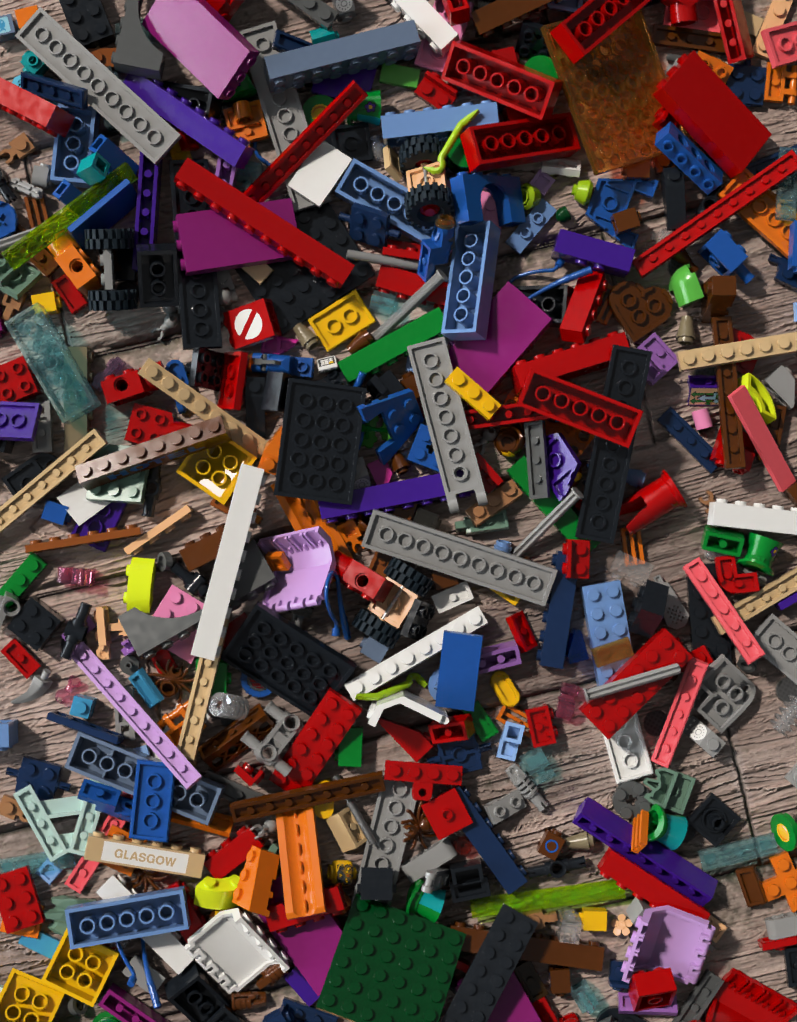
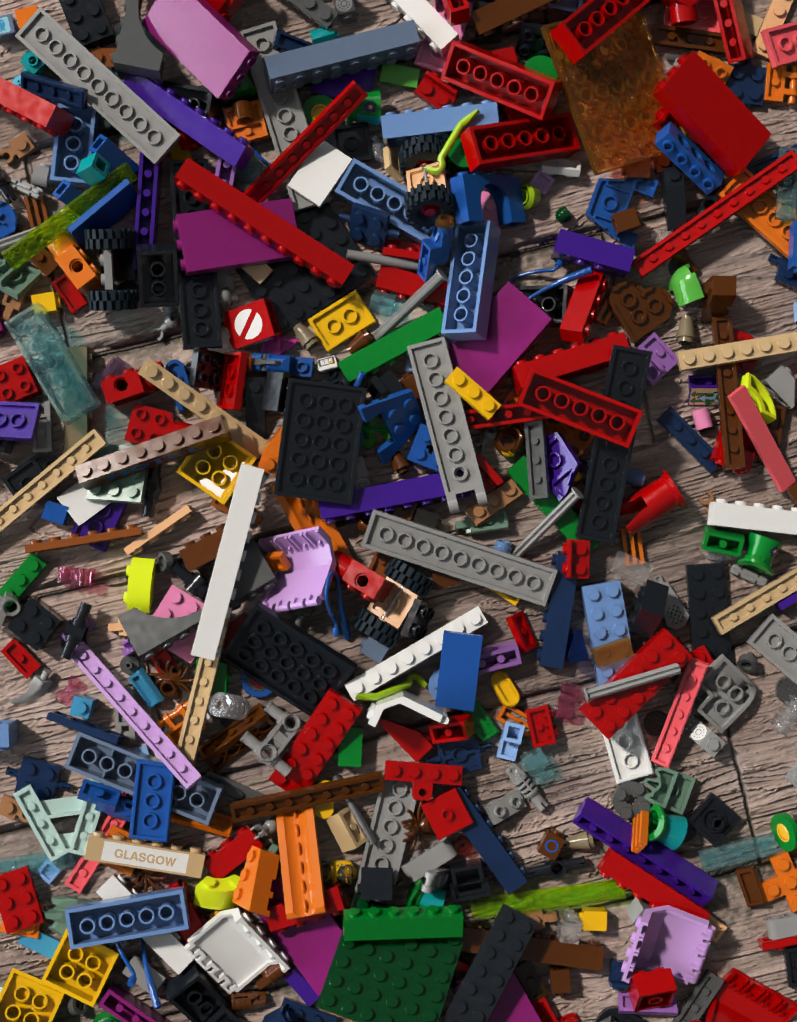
(102, 634): light nougat hinge -> none
(245, 771): red bracket -> none
(350, 532): orange plate -> none
(380, 472): dark pink tile -> none
(402, 923): none -> green brick
(452, 597): white plate -> none
(534, 223): medium blue plate -> none
(582, 191): lime cone -> none
(584, 997): clear light blue brick -> none
(621, 926): light nougat plant -> none
(723, 611): coral tile -> none
(726, 256): blue brick -> none
(731, 580): red plate -> none

